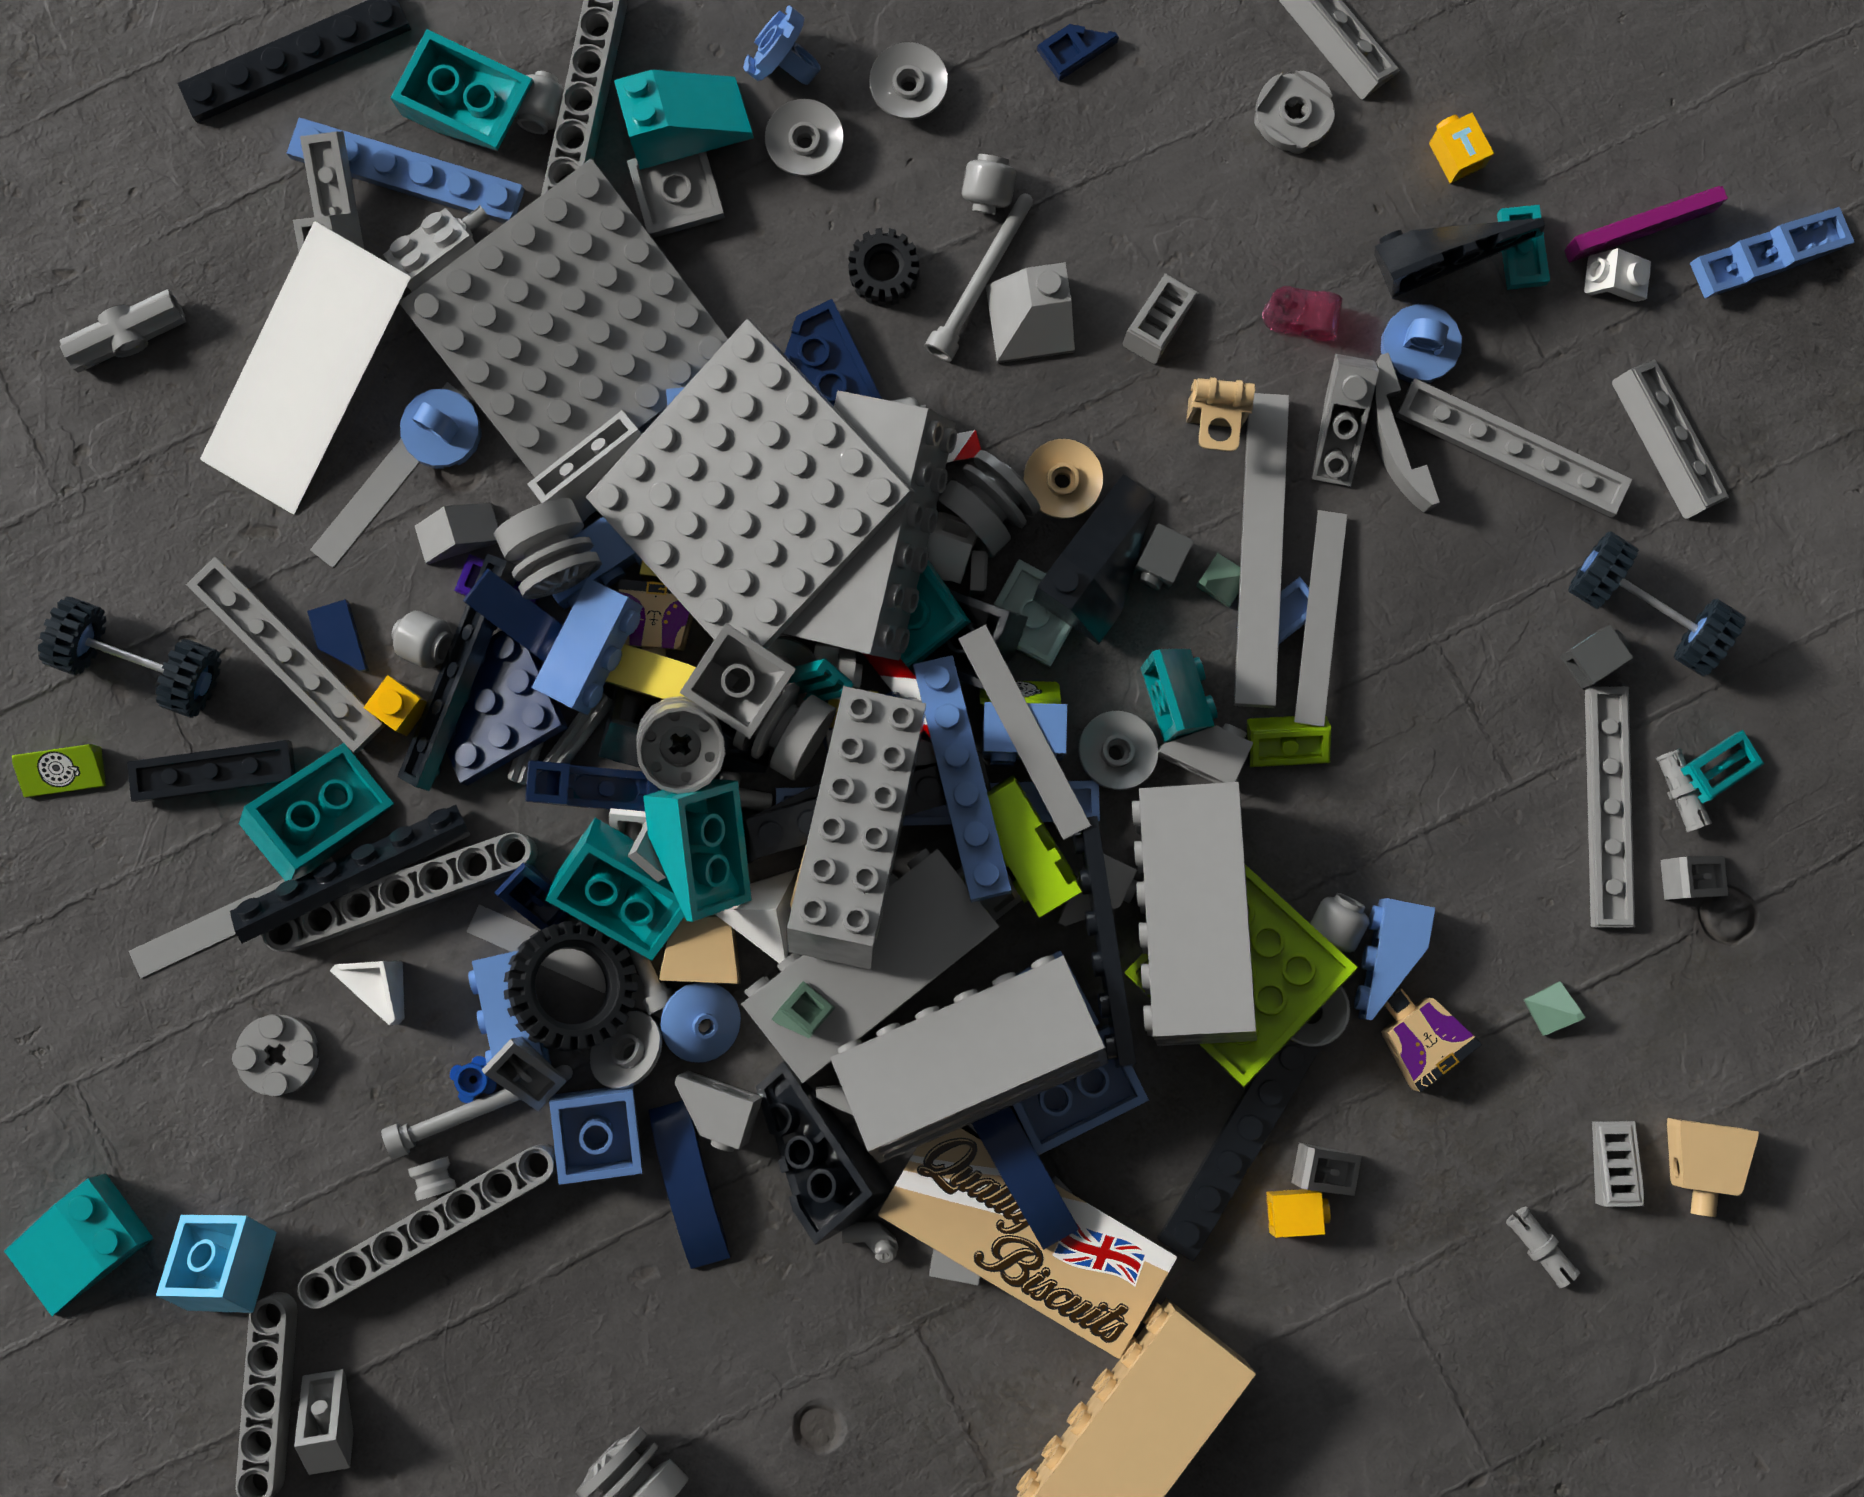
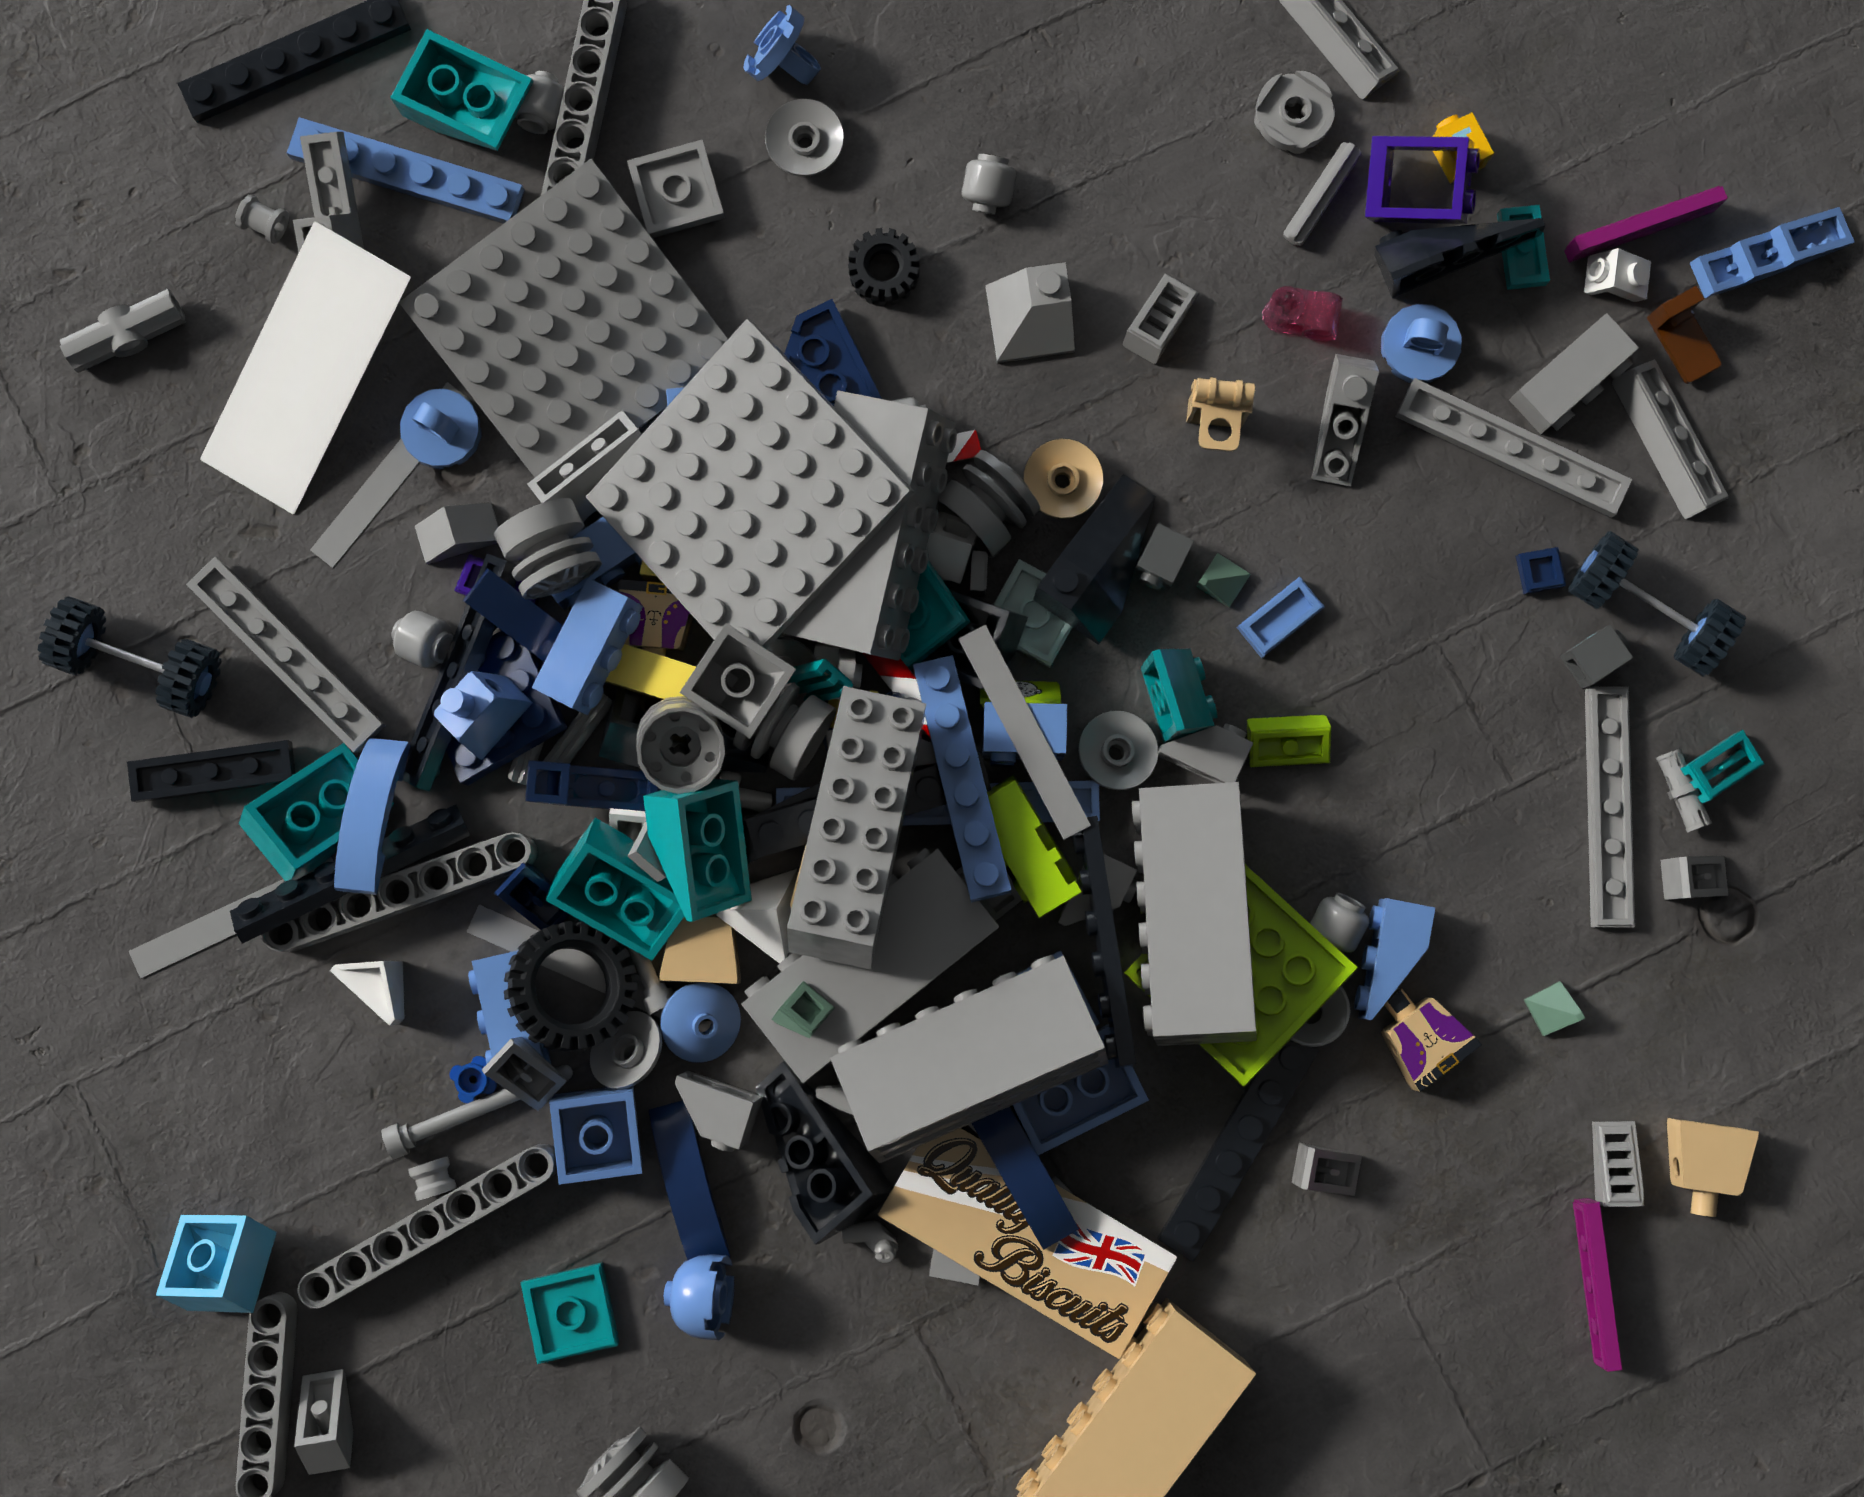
(59, 770): lime slope -> none
(78, 1243): teal slope -> none
(253, 1061): light grey plate -> none
(261, 218): none -> light grey bush
(337, 633): dark blue tile -> none
(367, 814): none -> medium blue slope
(396, 705): yellow brick -> none
(434, 245): light grey plate -> none
(481, 710): none -> medium blue torso
(570, 1313): none -> teal tile
(680, 114): teal slope -> none
(701, 1296): none -> medium blue cylinder
(912, 64): light grey dish -> none
(945, 340): light grey piece -> none
(1074, 48): dark blue tile -> none
(1261, 552): light grey tile -> none
(1297, 1213): yellow brick -> none
(1320, 618): light grey sticker -> none
(1322, 193): none -> light grey axle
(1381, 177): none -> dark purple window
(1413, 483): light grey slope -> none
(1540, 570): none -> dark blue tile
(1543, 1247): light grey pin -> none
(1575, 375): none -> light grey brick
(1597, 1284): none -> magenta tile
(1683, 336): none -> reddish brown bracket

